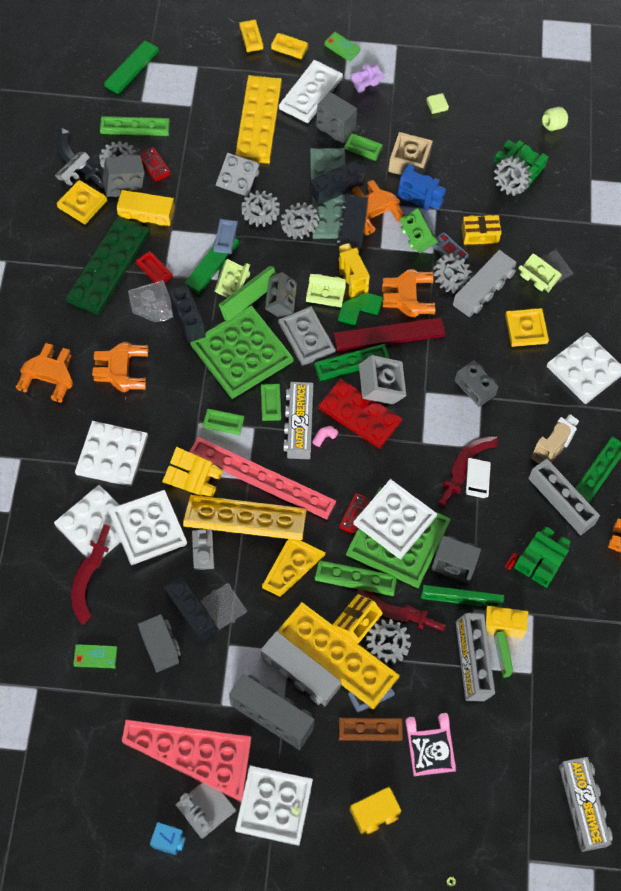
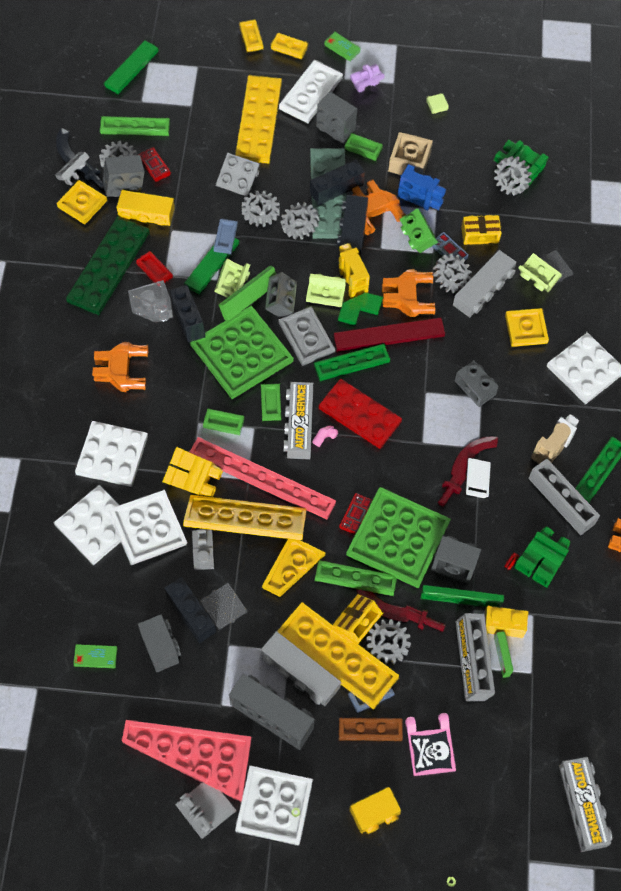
(48, 370): orange connector -> none
(84, 574): dark red sword -> none
(167, 839): dark azure brick -> none
(382, 379): light grey brick -> none
(395, 519): white plate -> none
(555, 118): yellowish green head -> none

